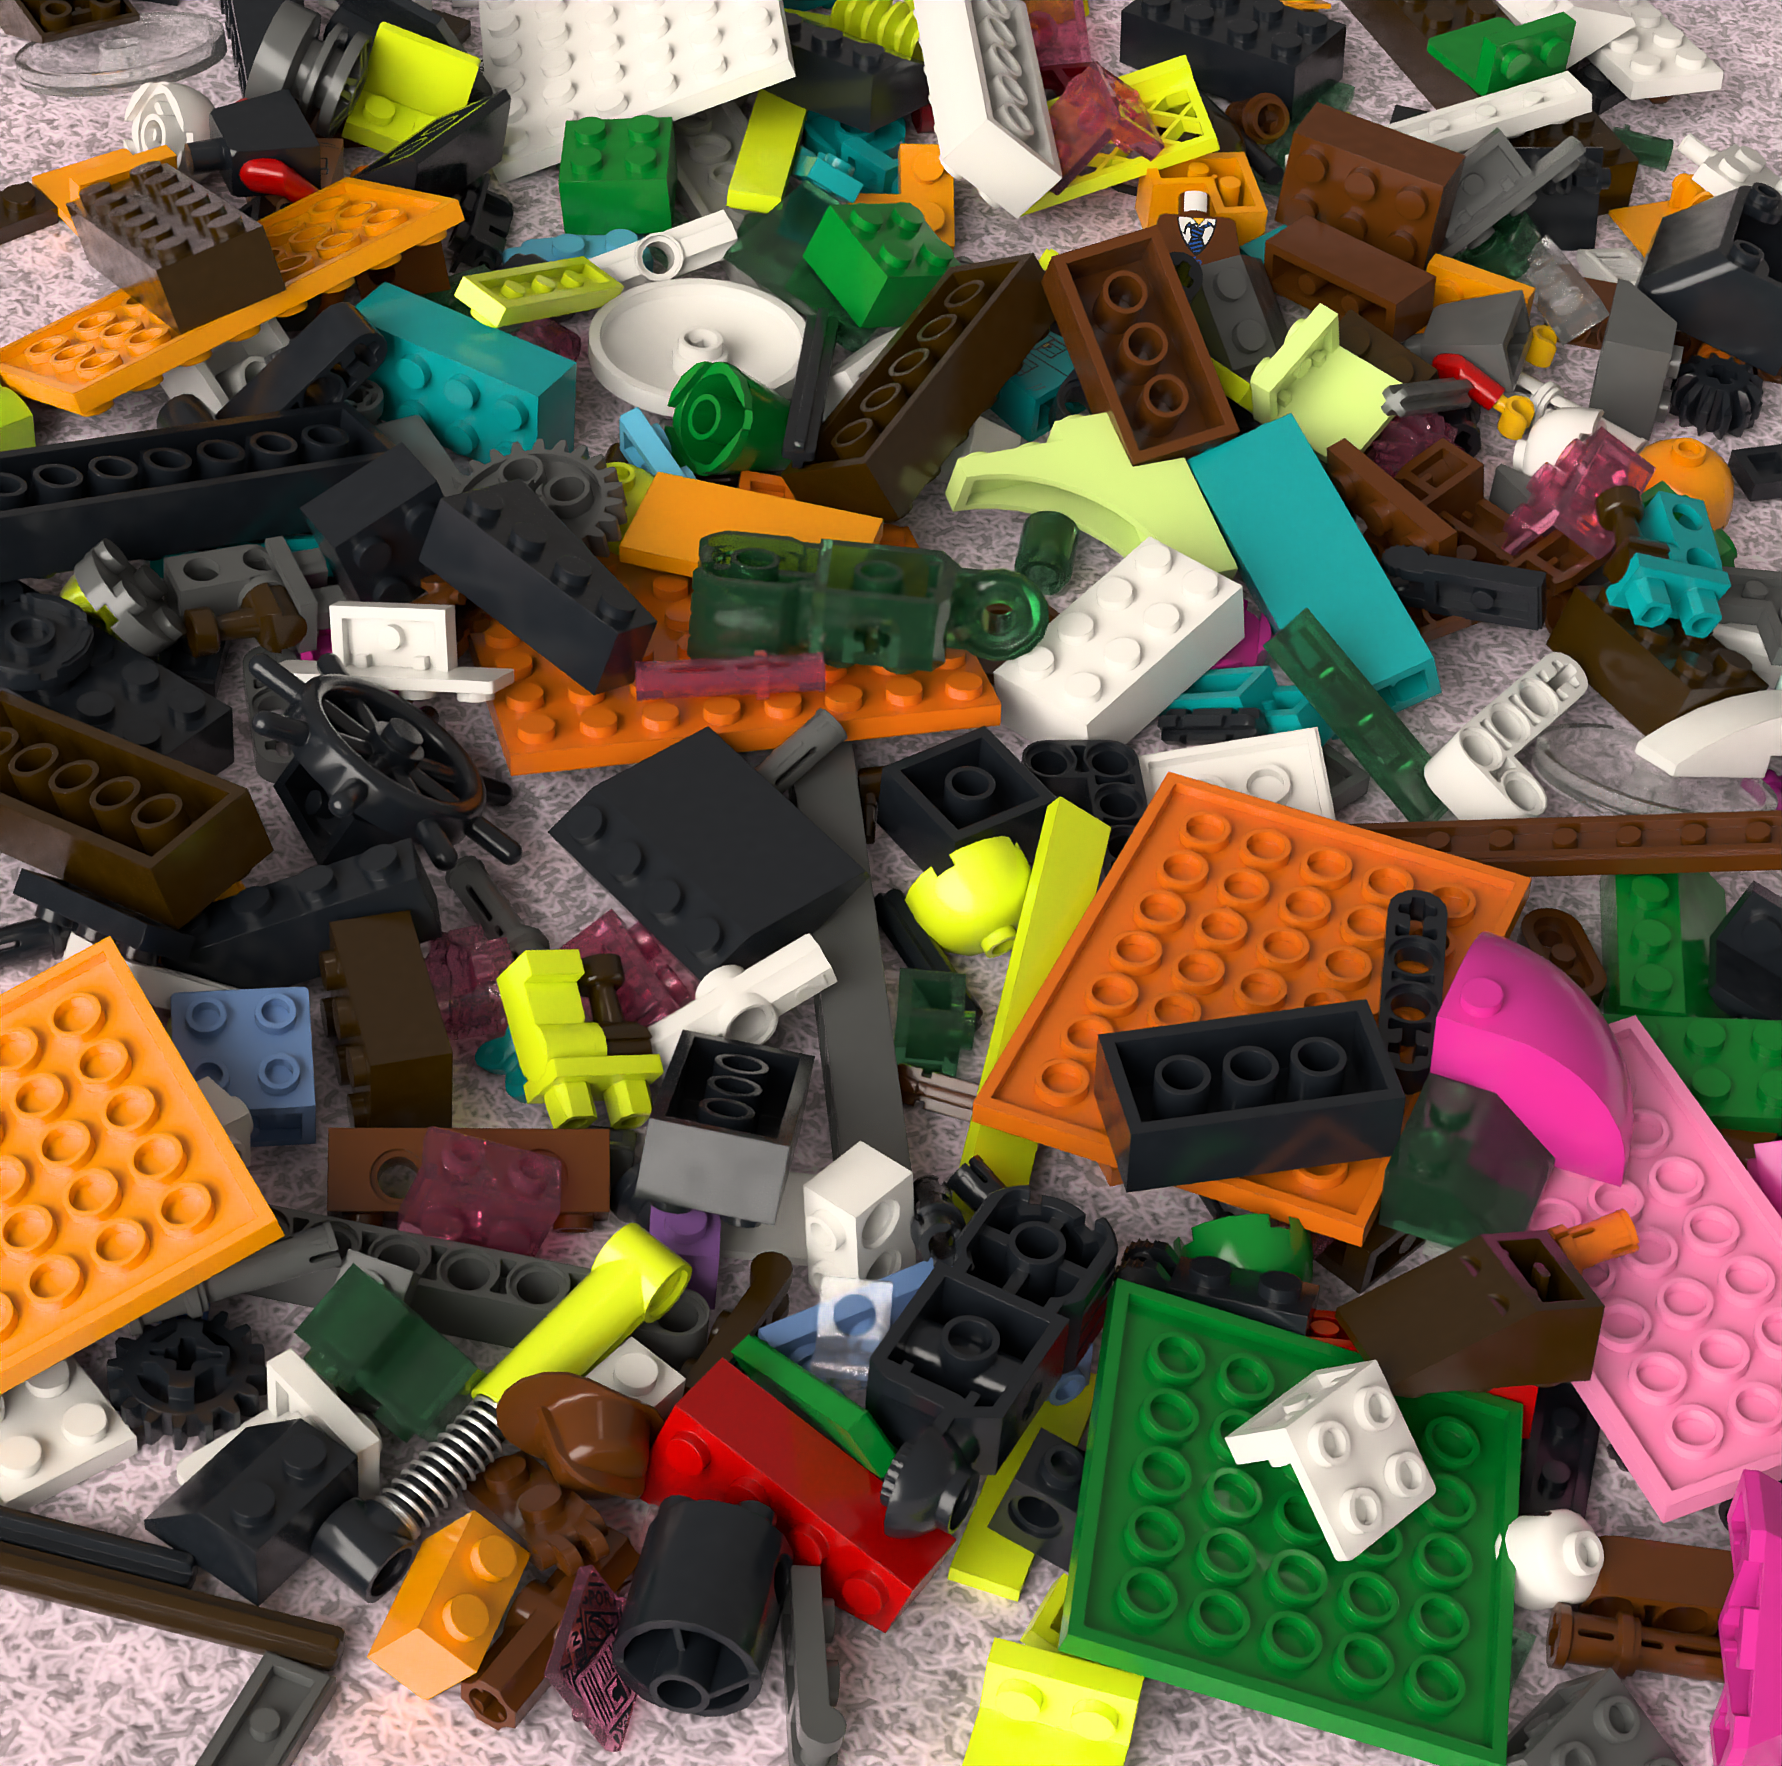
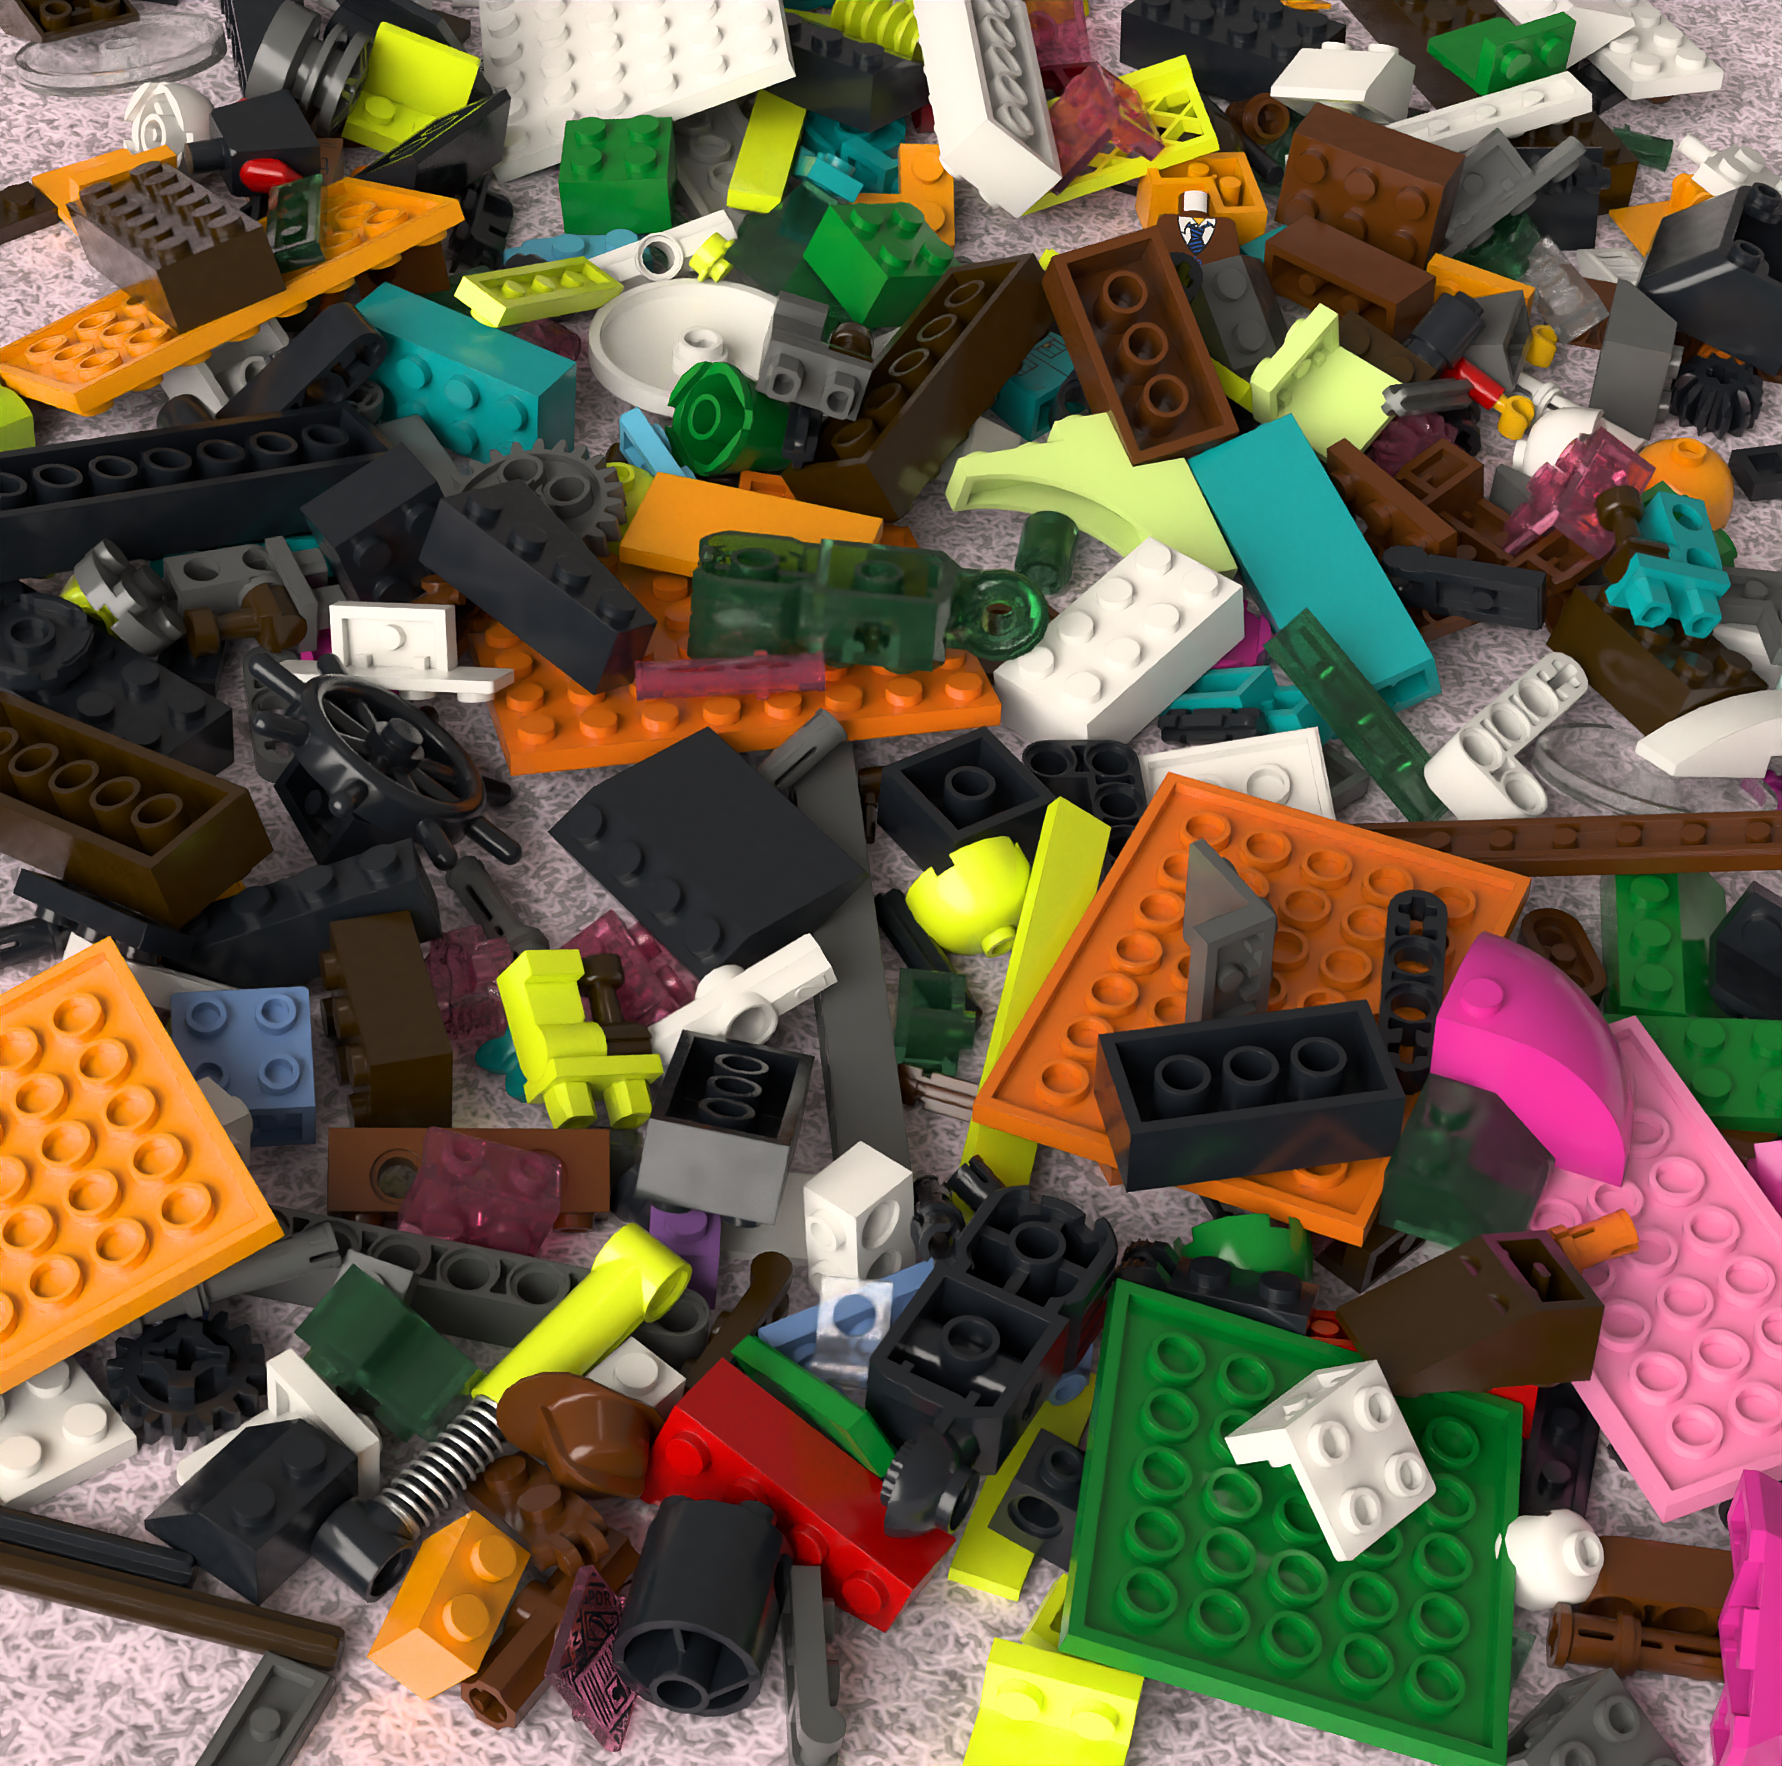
(298, 223): none -> clear green tile
(709, 259): none -> neon yellow plate
(810, 371): none -> dark grey hips
(1228, 939): none -> dark grey bracket
(1364, 83): none -> white slope
(1447, 330): none -> black brick

